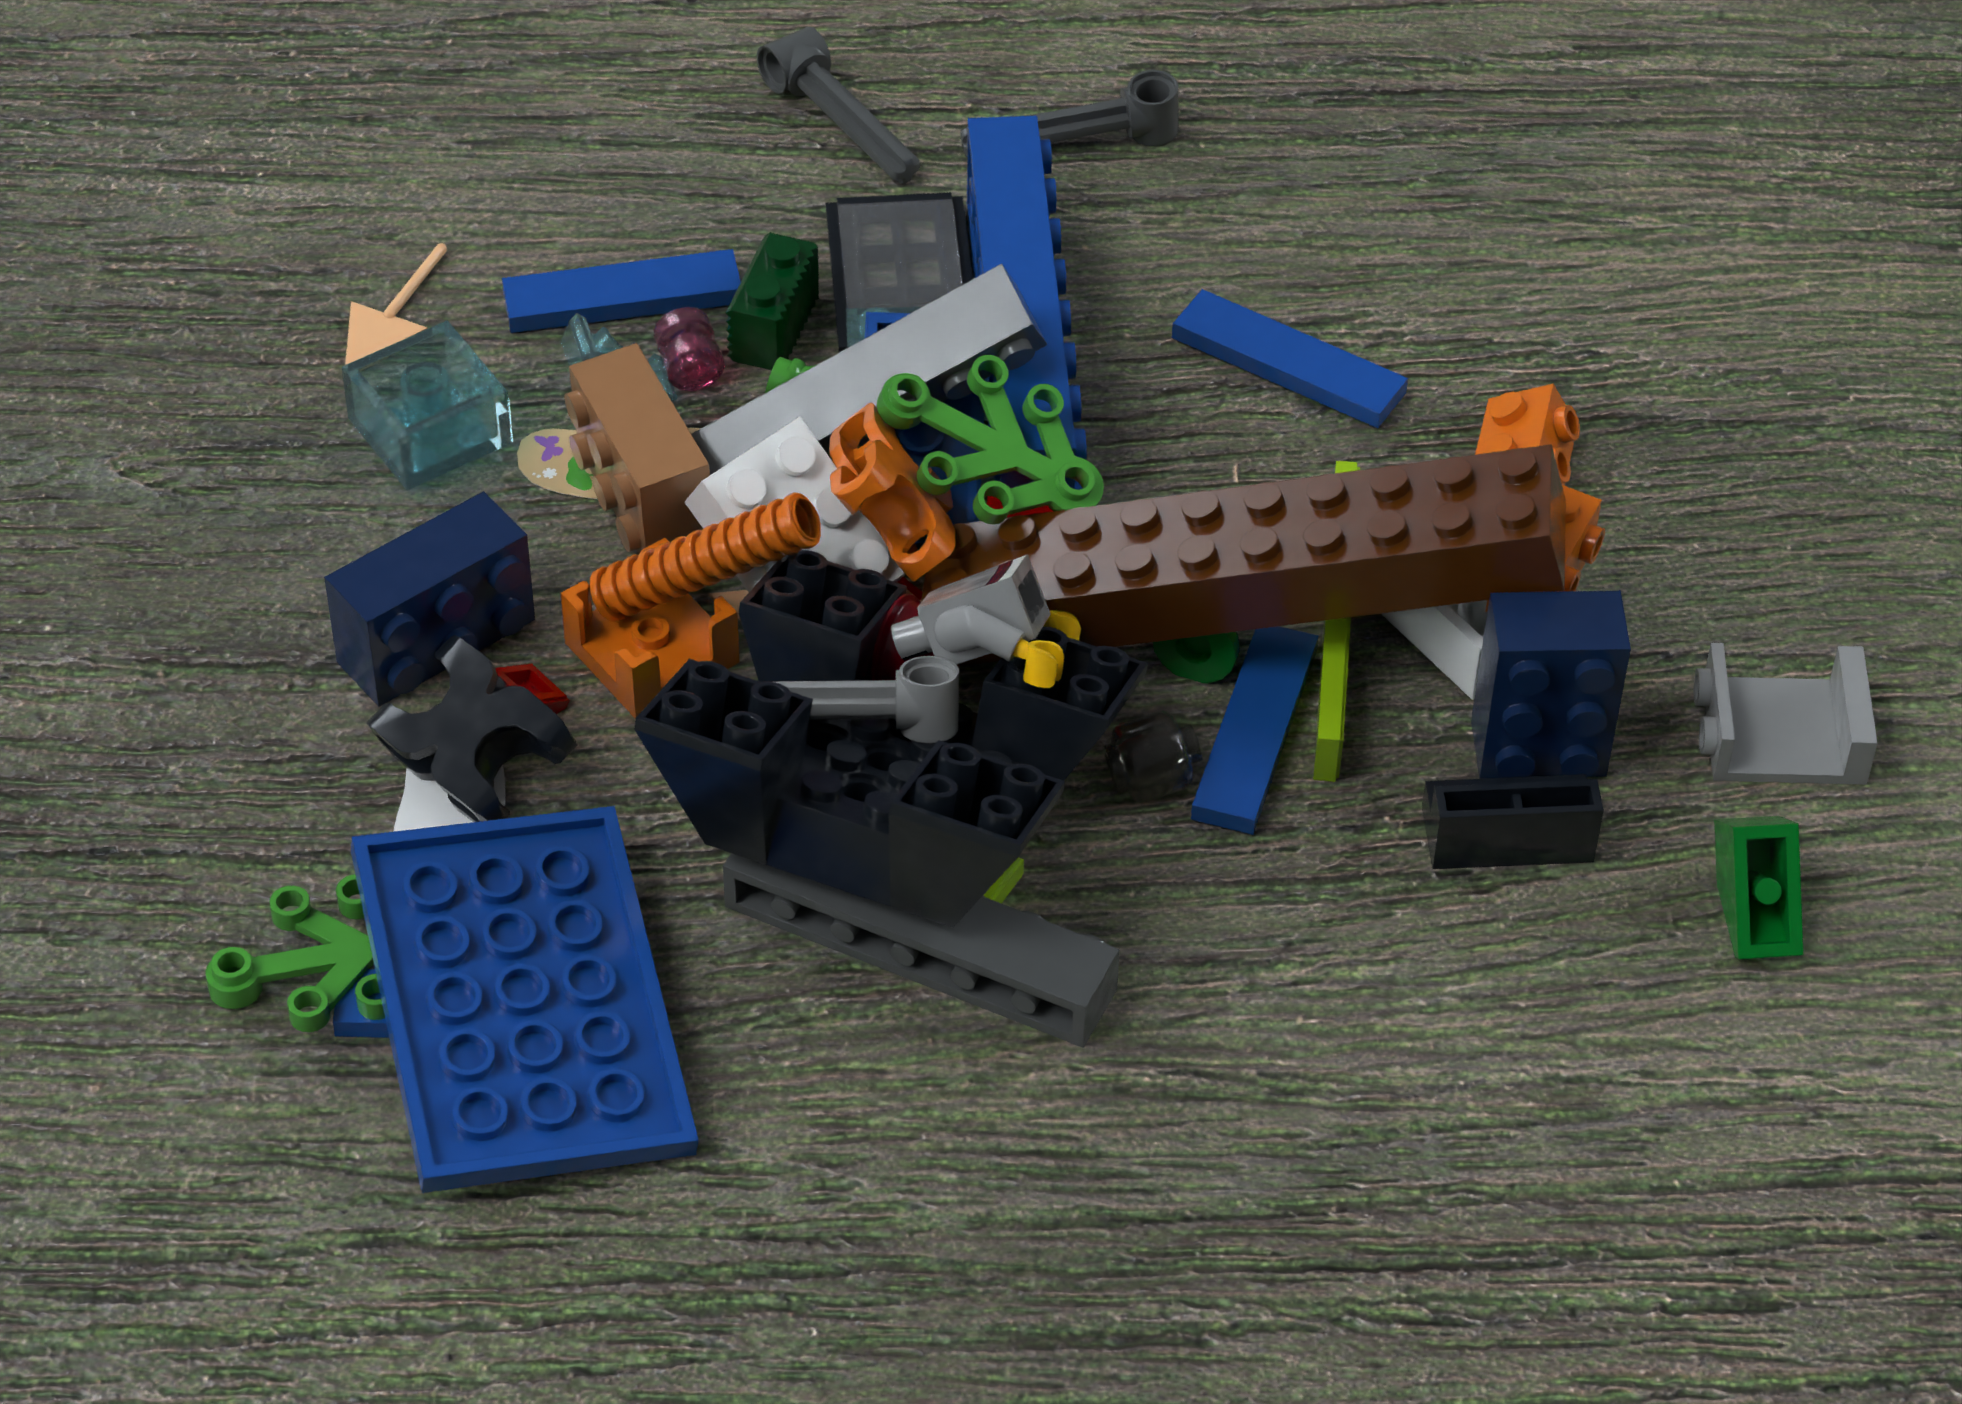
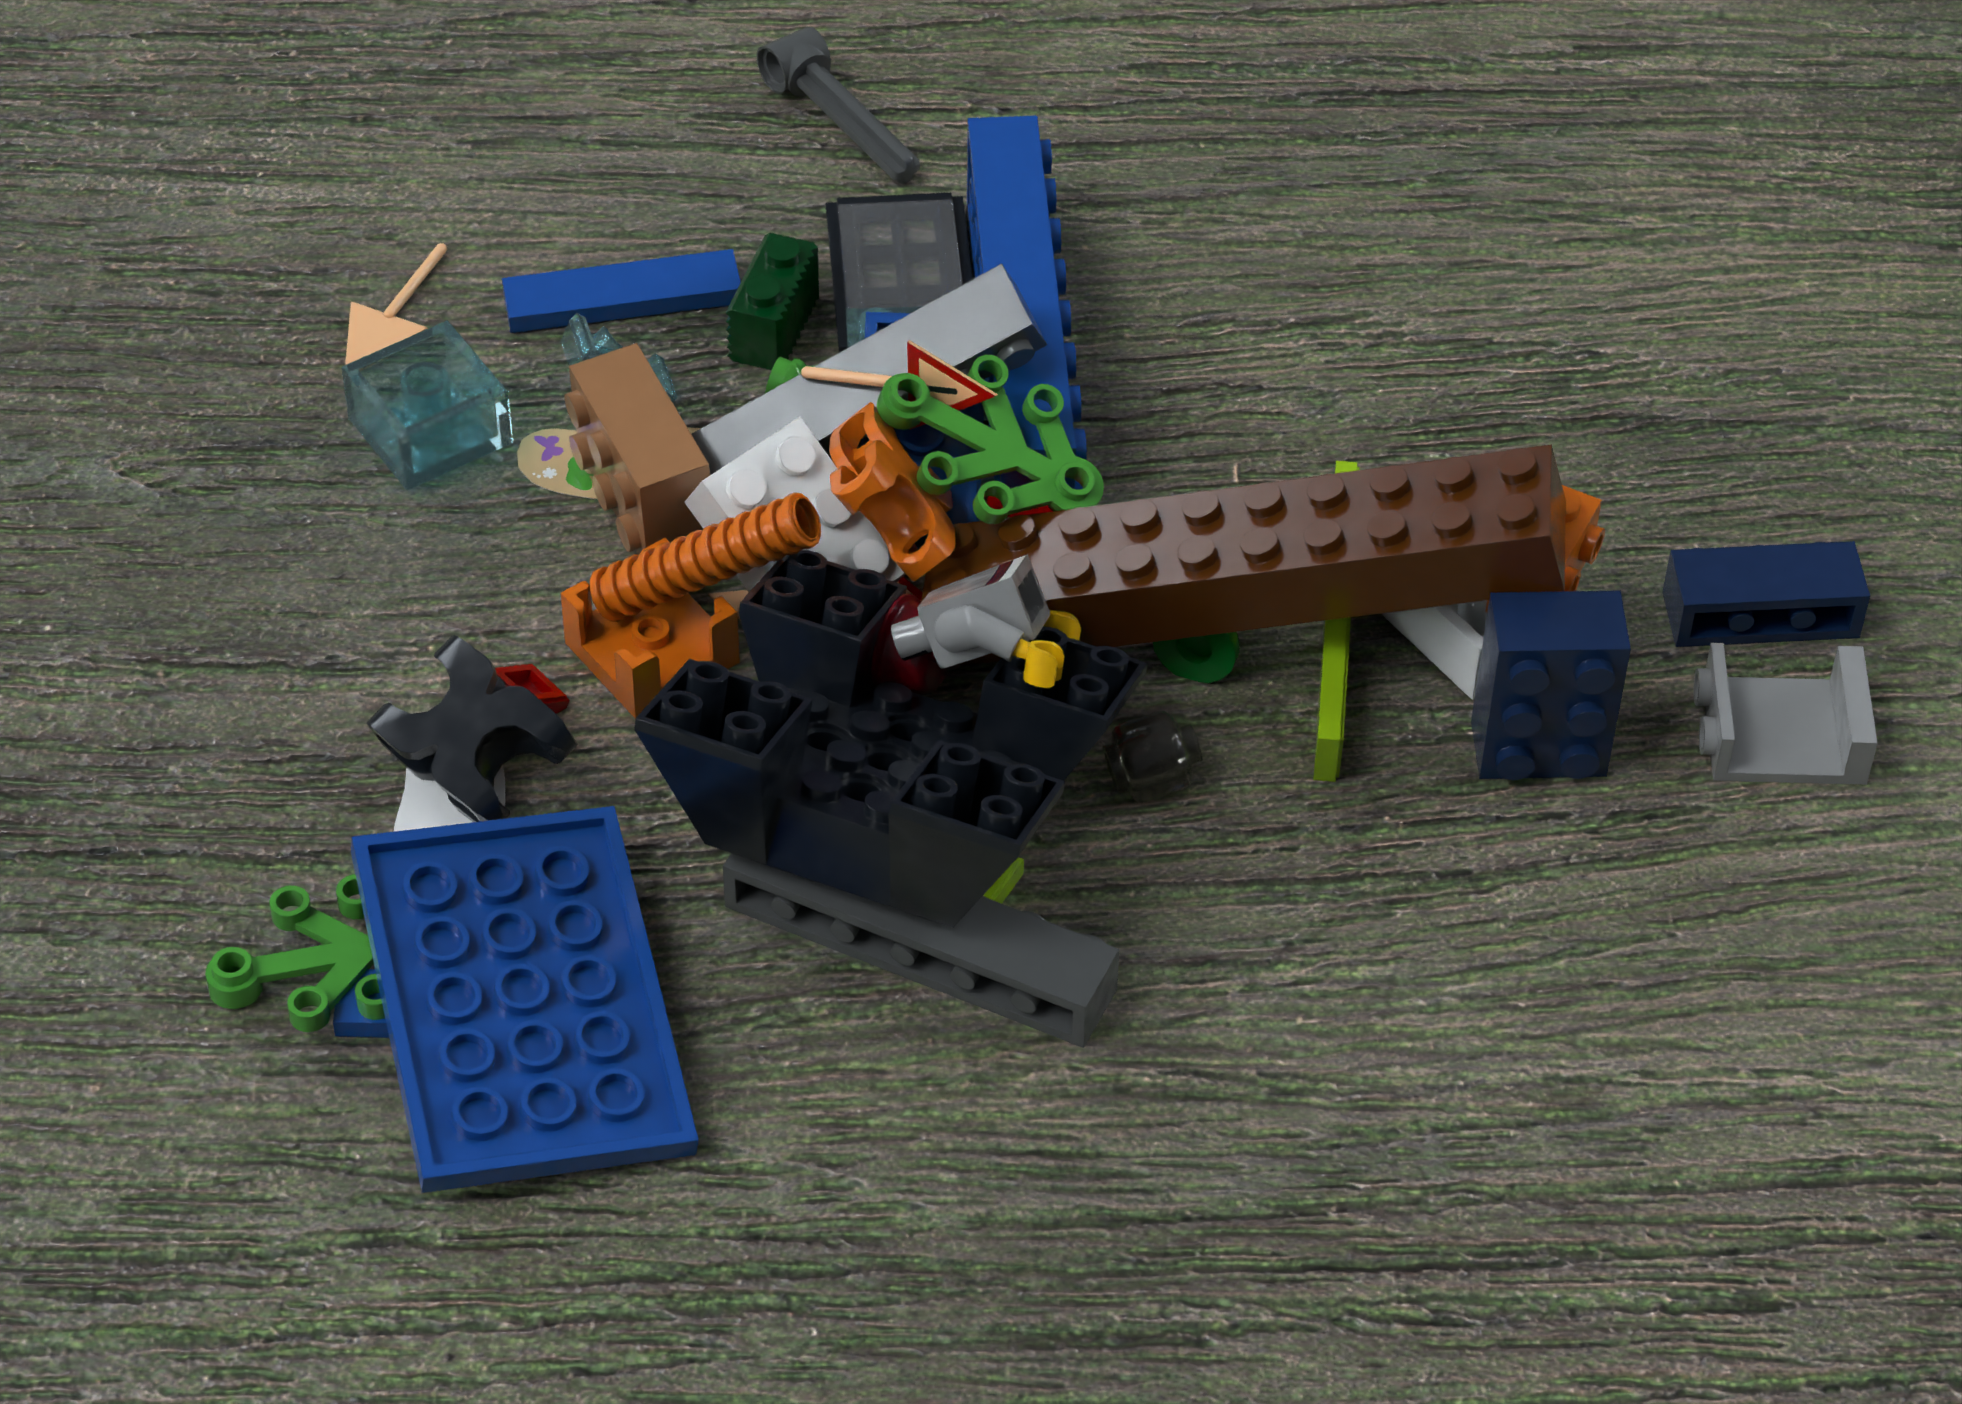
(442, 579): dark blue brick -> none
(689, 349): clear pink wheel -> none
(920, 699): light grey axle -> none
(942, 379): none -> light nougat piece
(1145, 109): dark grey axle -> none
(1254, 729): blue tile -> none
(1290, 358): blue tile -> none
(1512, 821): black piece -> none
(1531, 420): orange bracket -> none
(1760, 885): green slope -> none
(1765, 593): none -> dark blue brick

